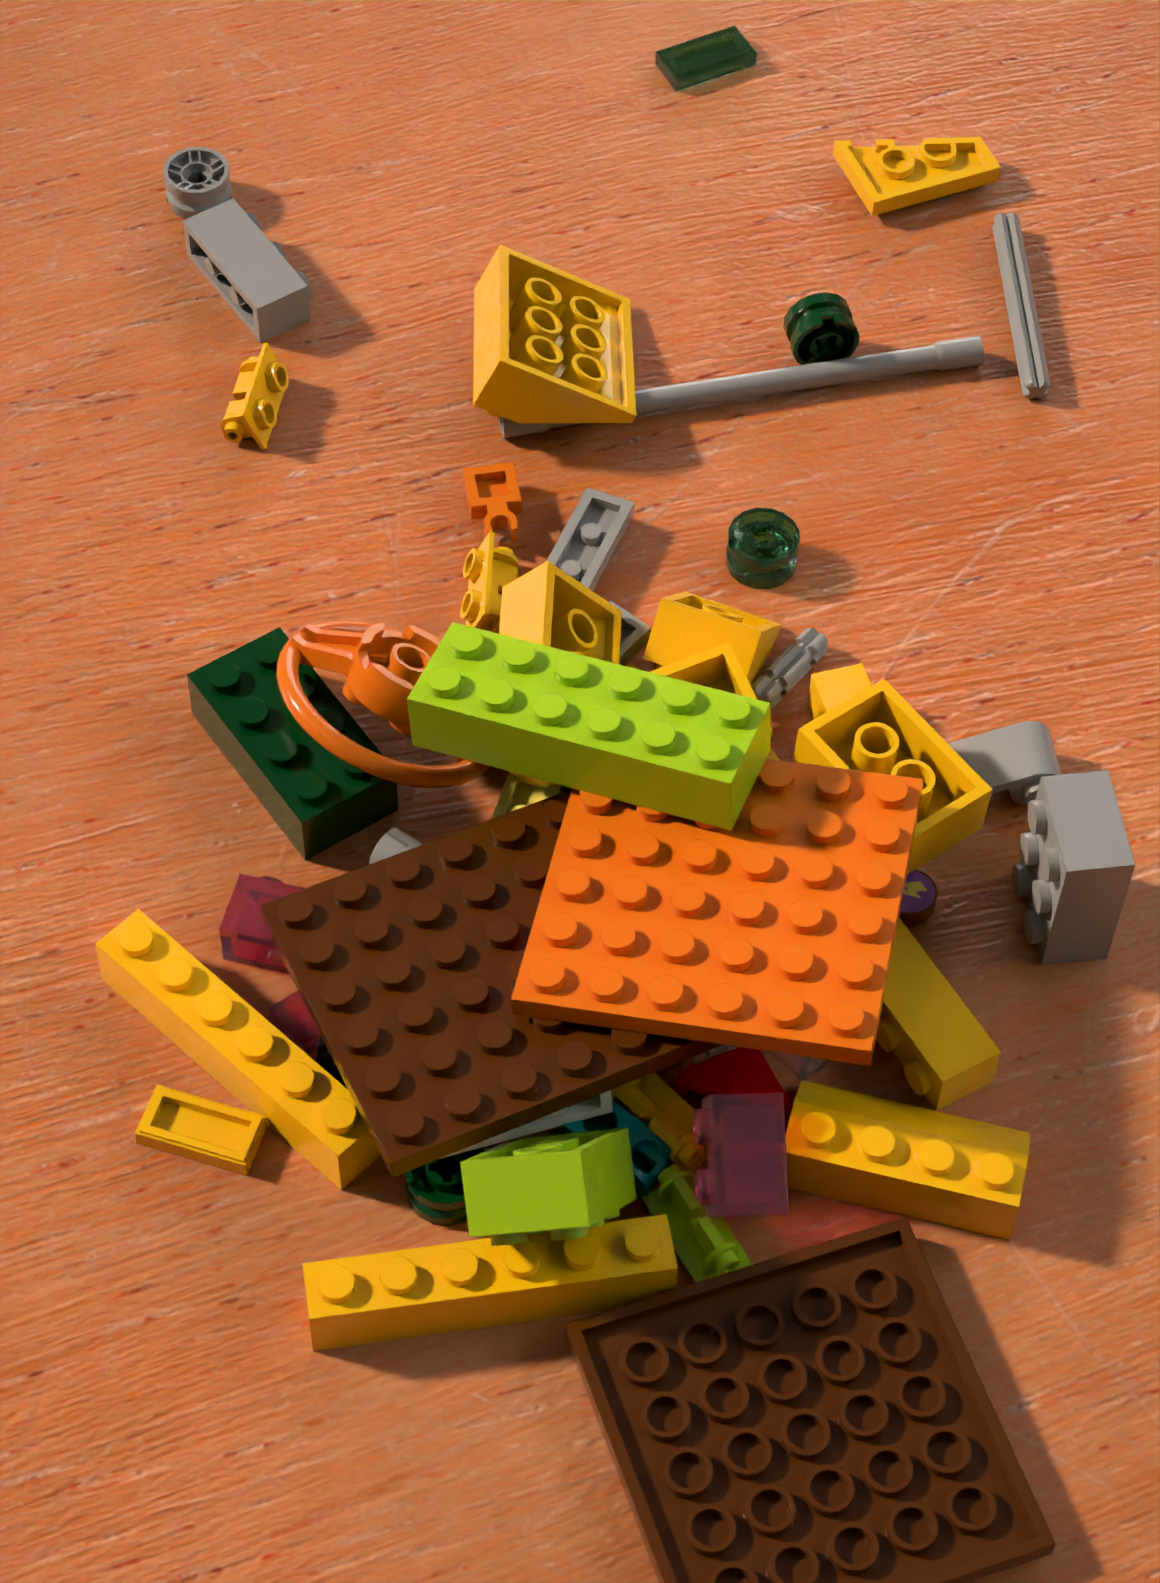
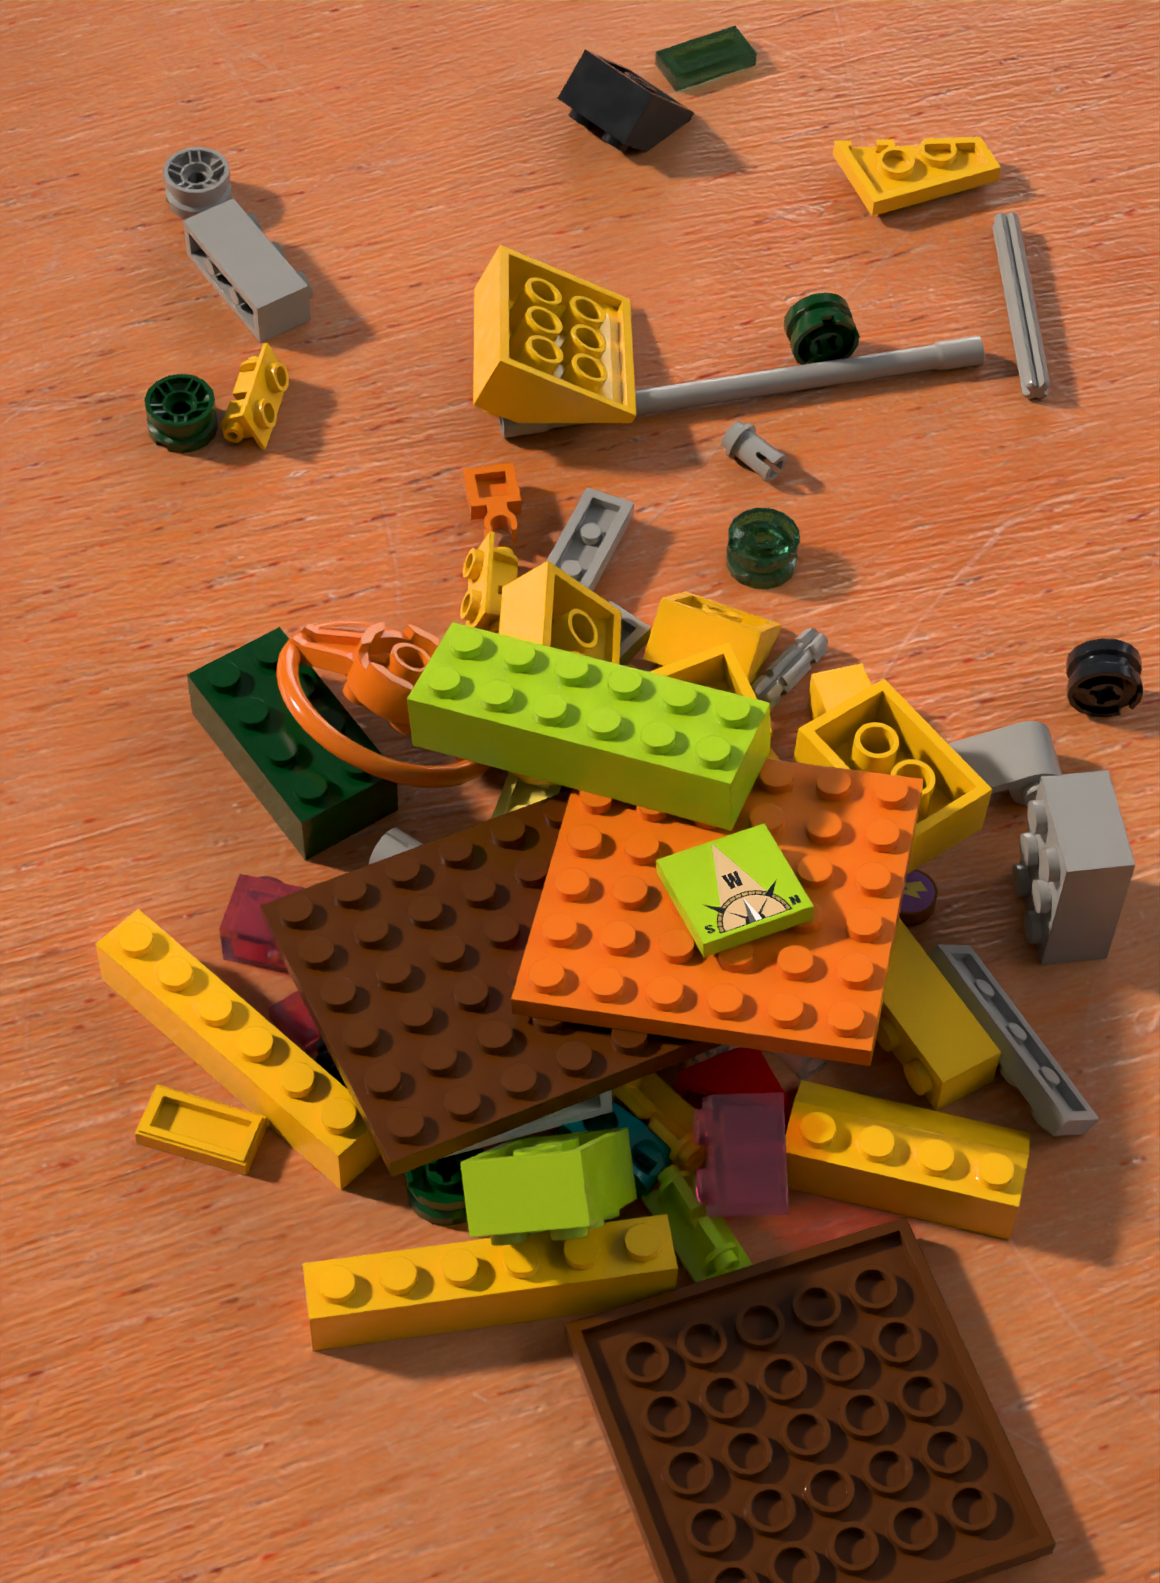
(181, 413): none -> dark green wheel
(621, 104): none -> black slope
(734, 890): none -> lime tile
(751, 449): none -> light grey pin
(1023, 1056): none -> light grey plate
(1104, 677): none -> black wheel

